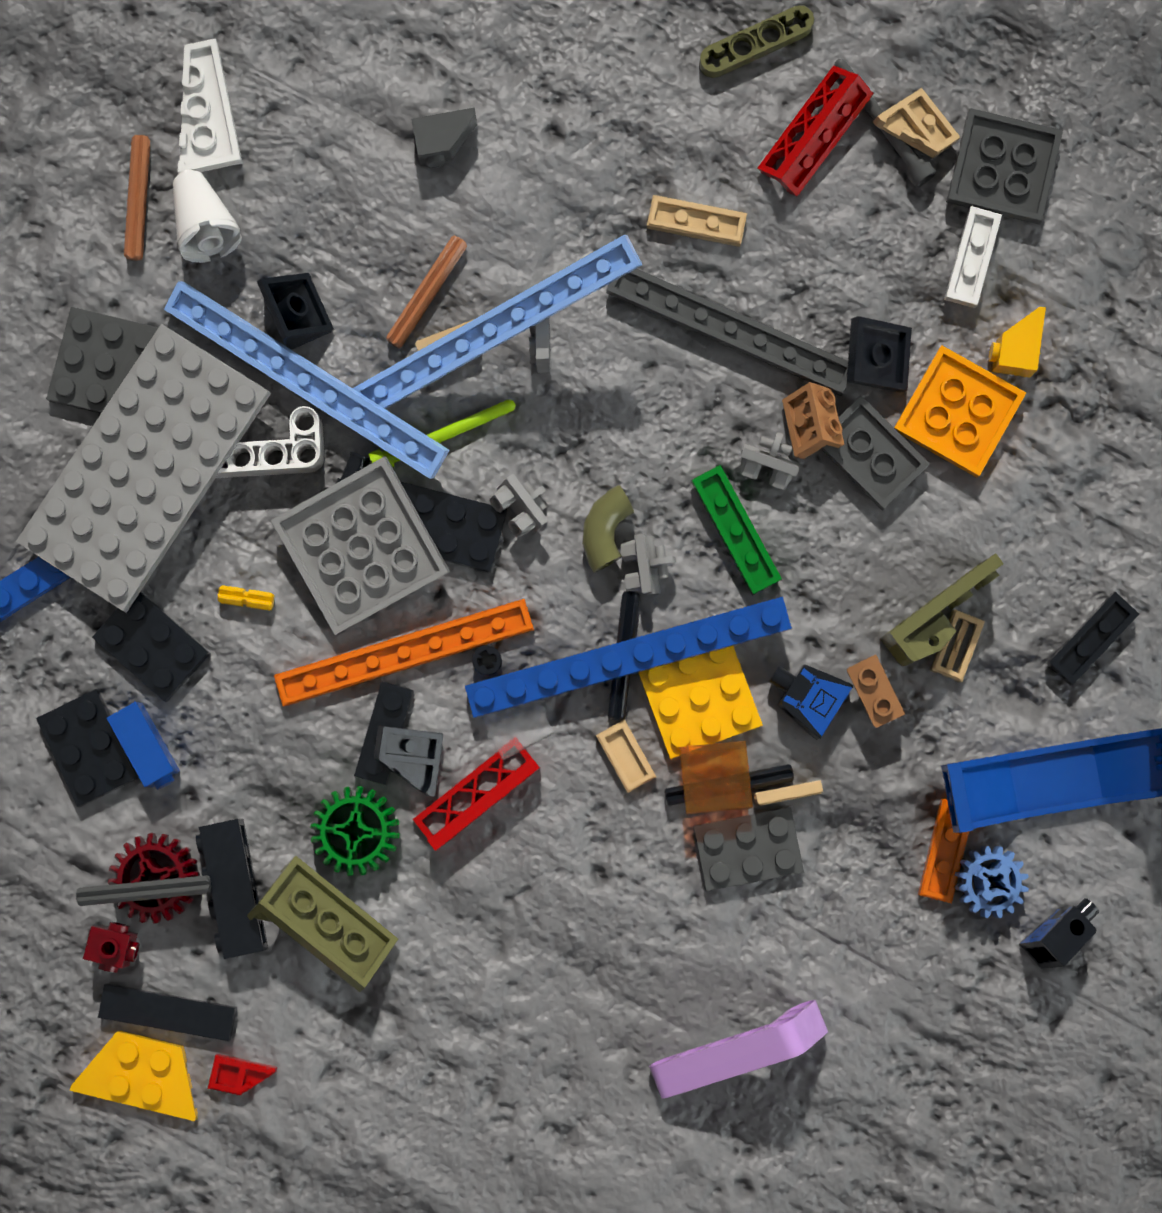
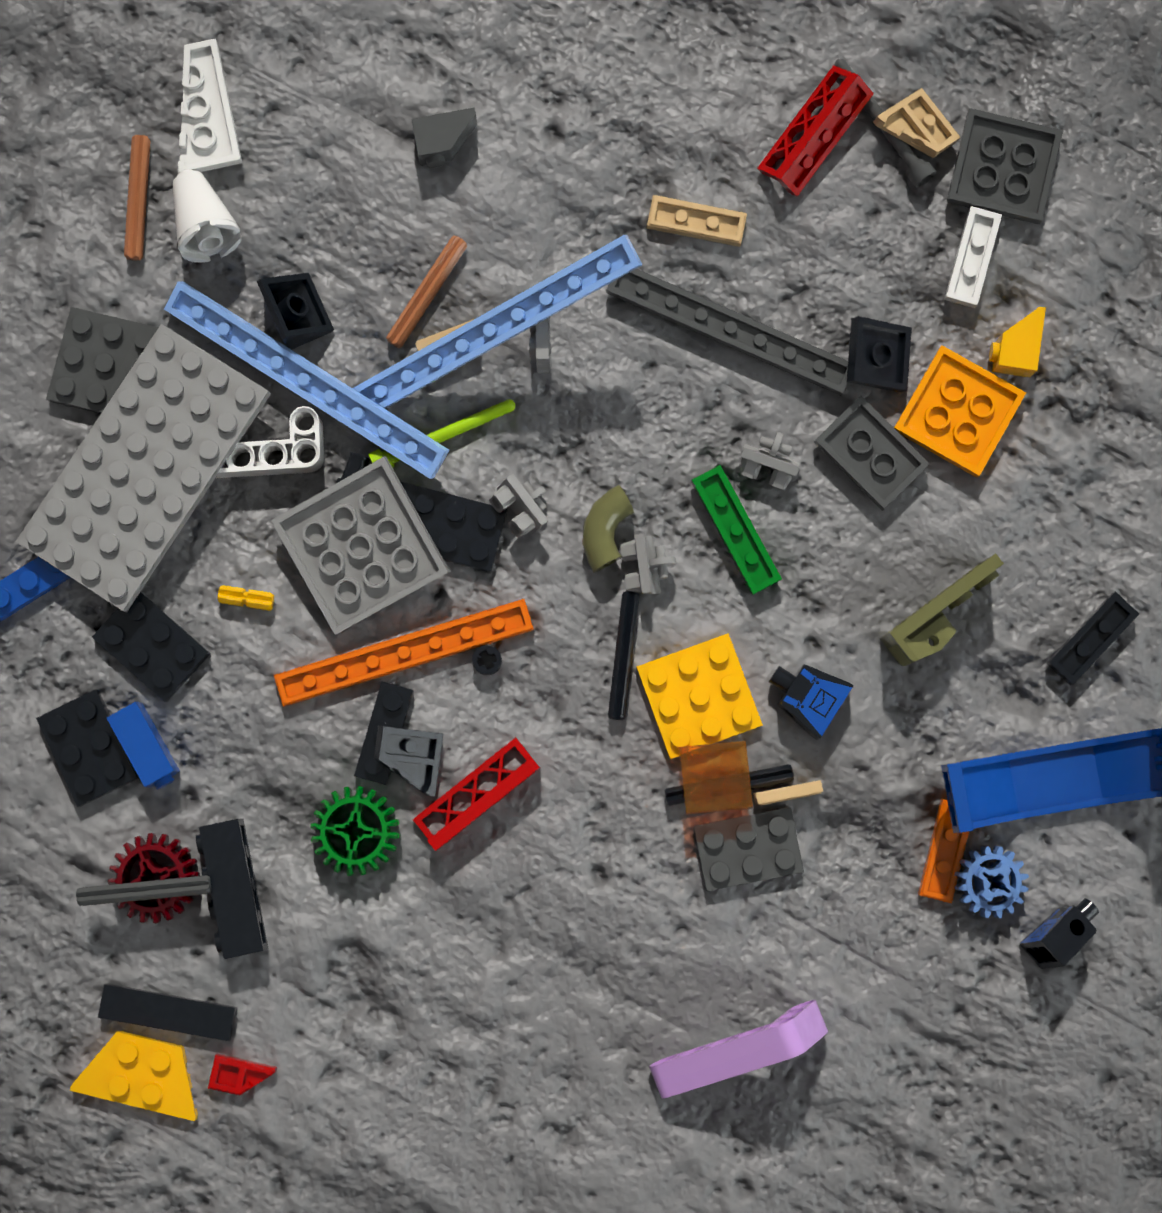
(100, 948): dark red brick -> none
(325, 923): olive plate -> none
(517, 728): clear piece -> none
(626, 756): tan tile -> none
(628, 657): blue plate -> none
(754, 38): olive beam -> none
(812, 419): medium nougat bracket -> none
(875, 691): medium nougat bracket -> none
(947, 671): tan tile -> none

